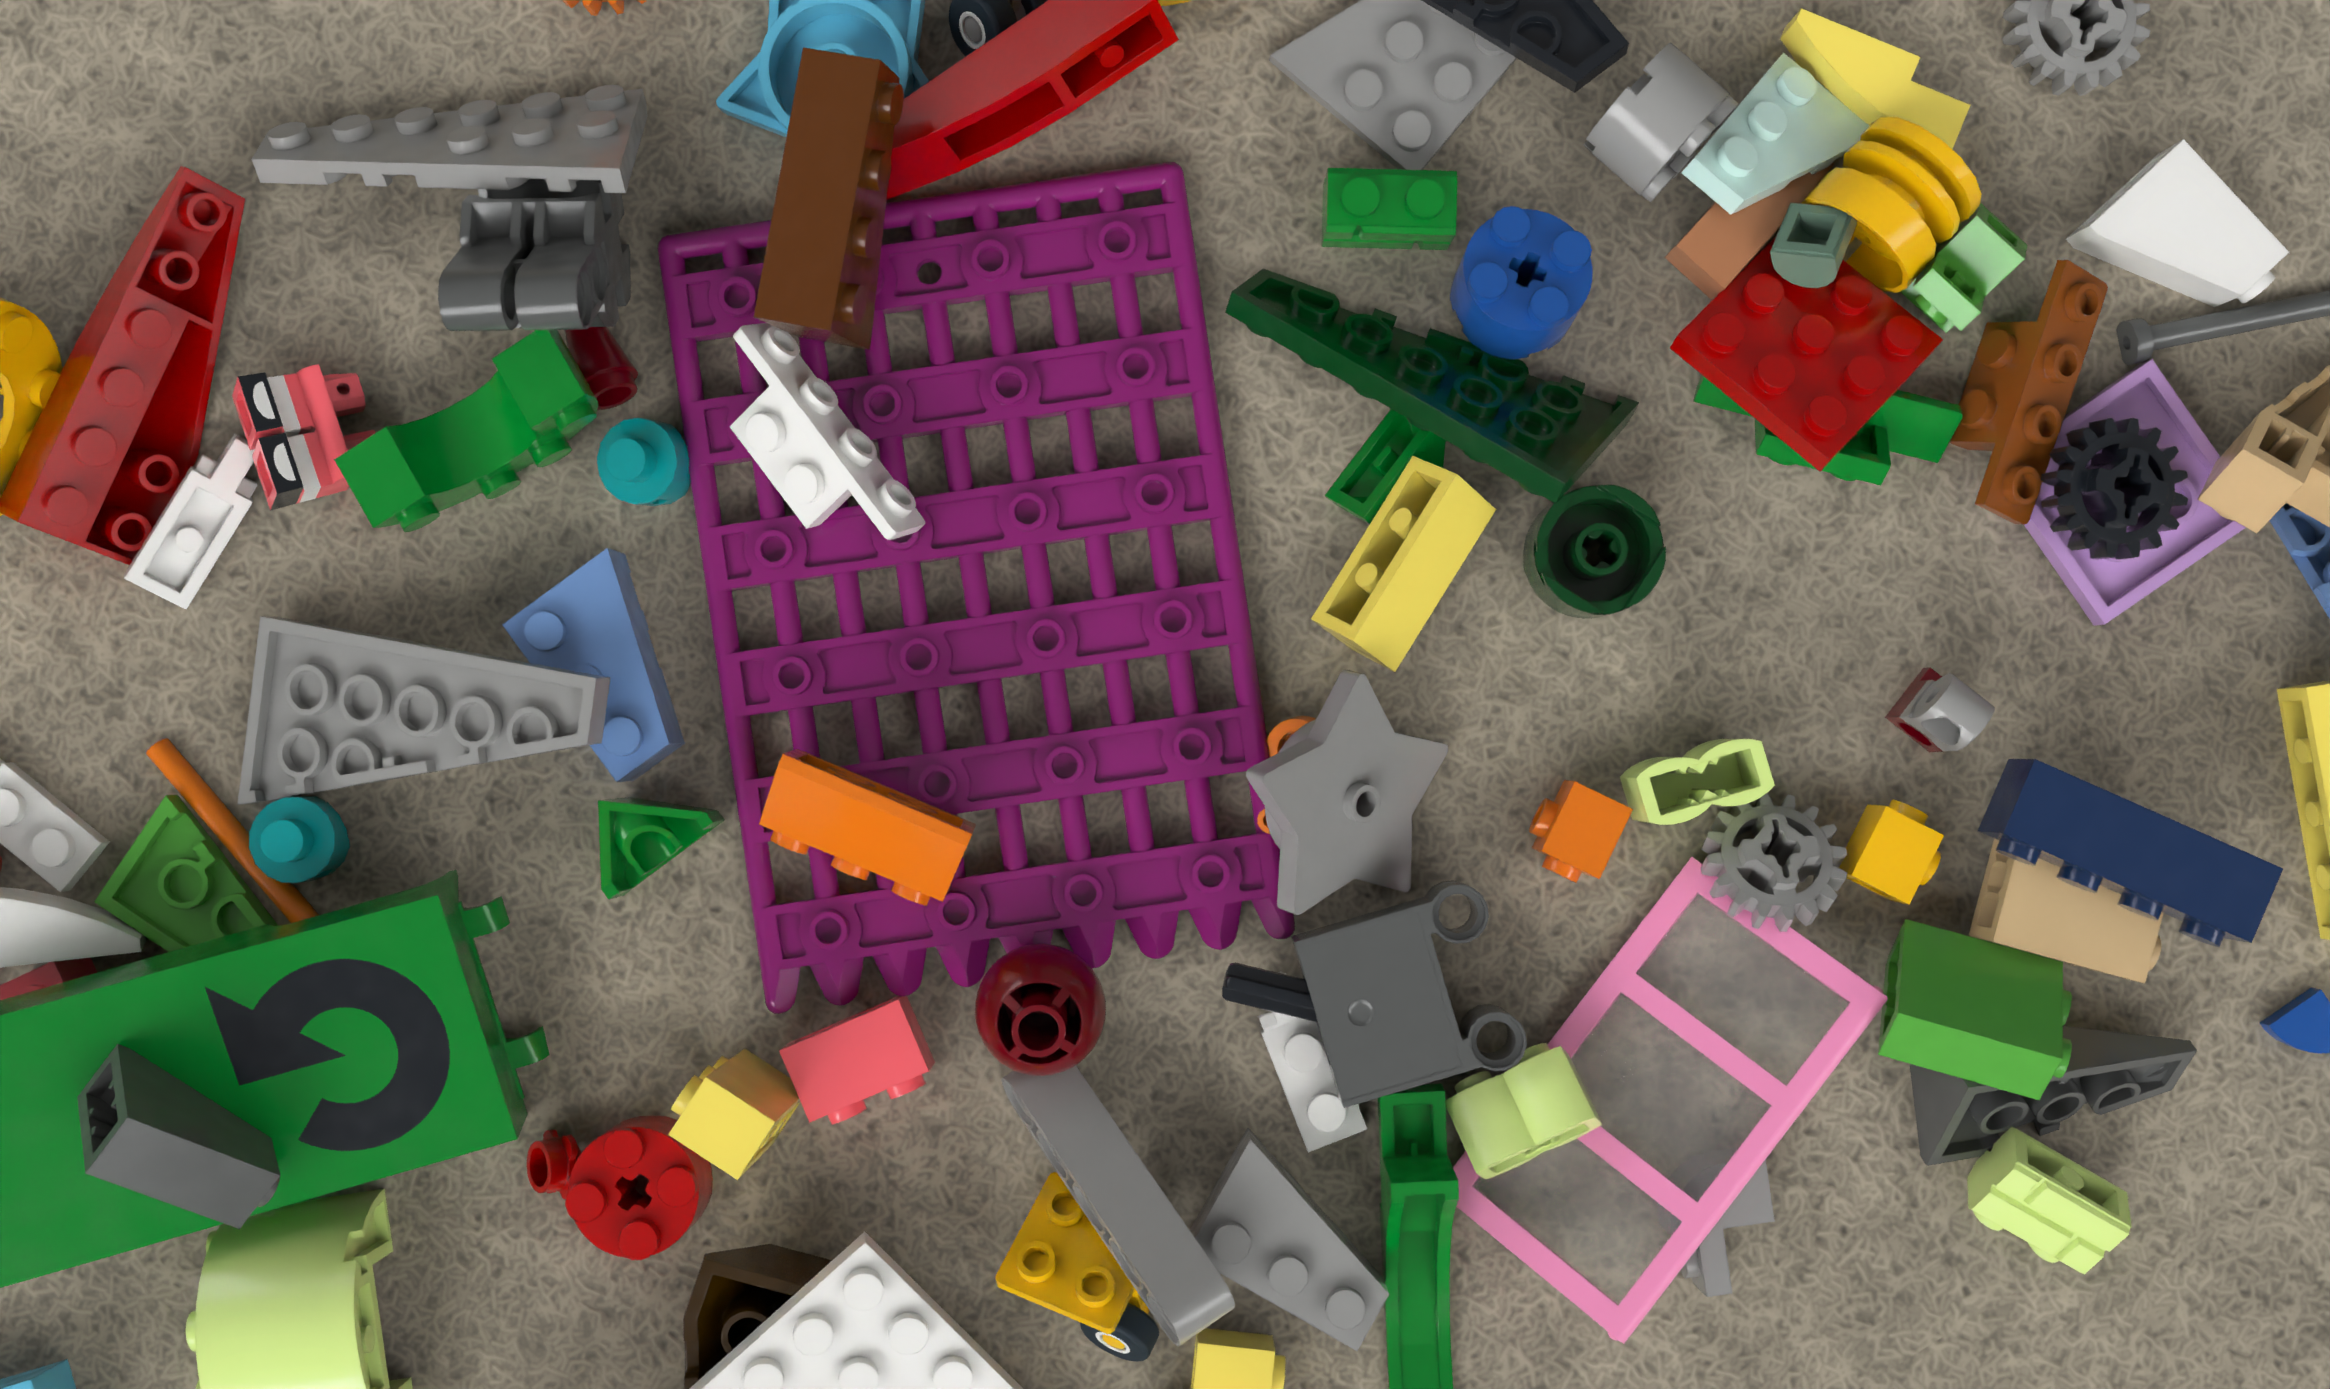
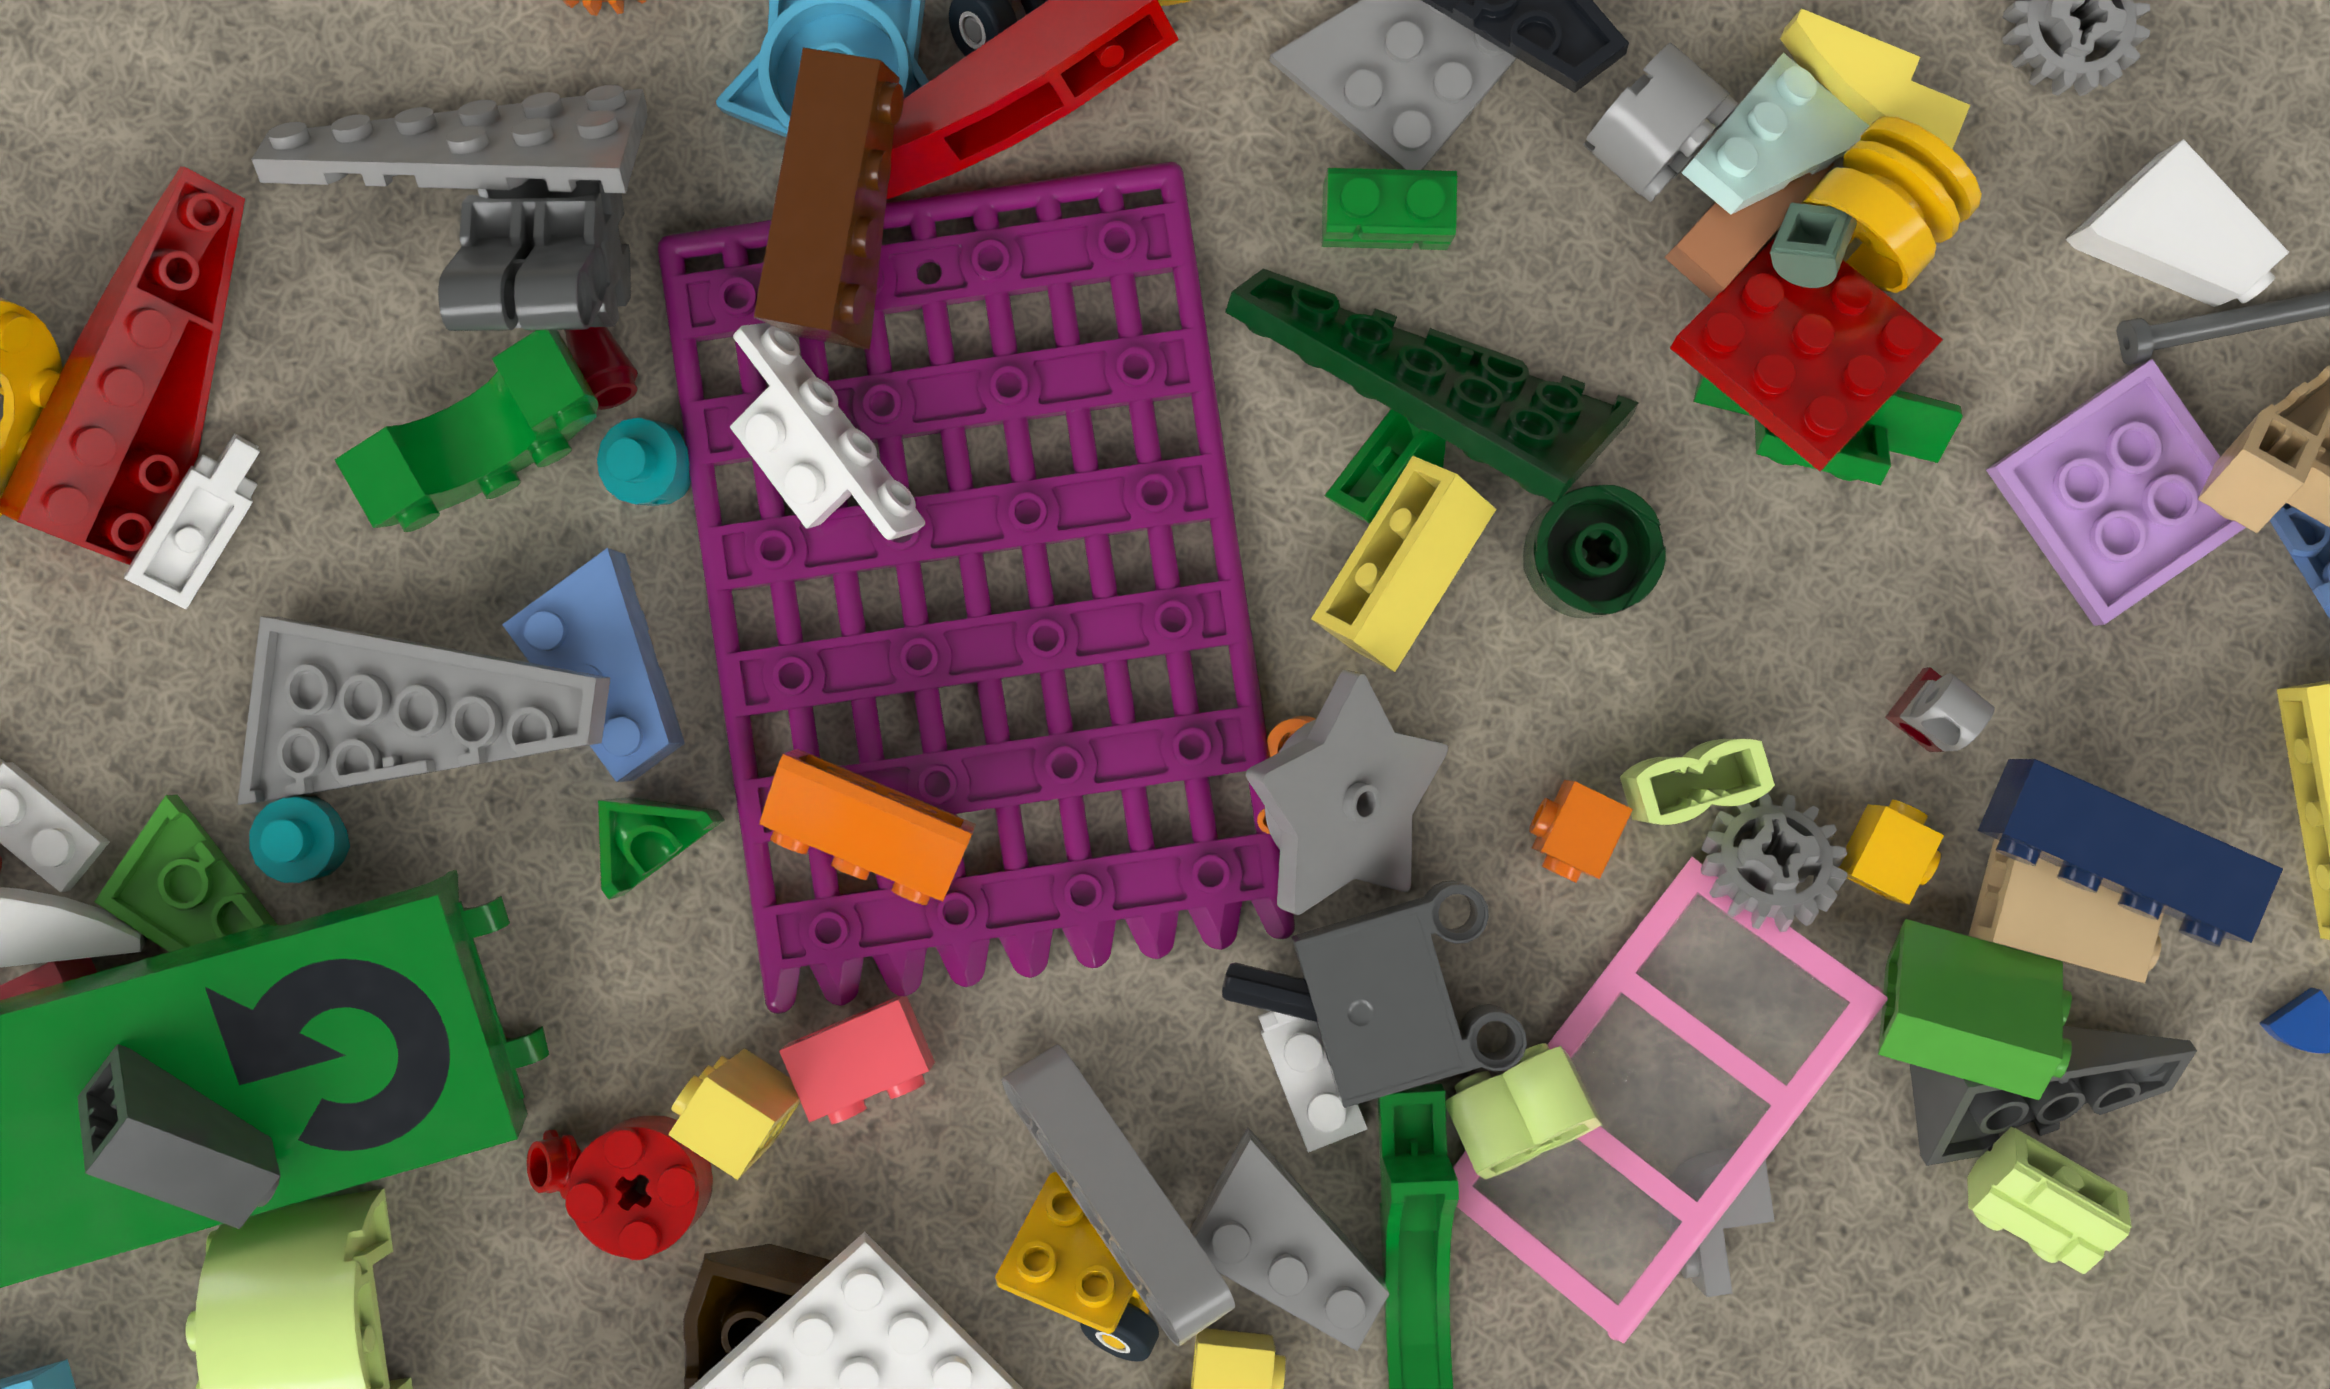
(225, 827): orange bar -> none
(297, 431): hips -> none
(1040, 1009): dark red brick -> none
(1525, 250): blue brick -> none
(1966, 270): bright green brick -> none
(2024, 389): dark orange bracket -> none
(2117, 486): black gear -> none

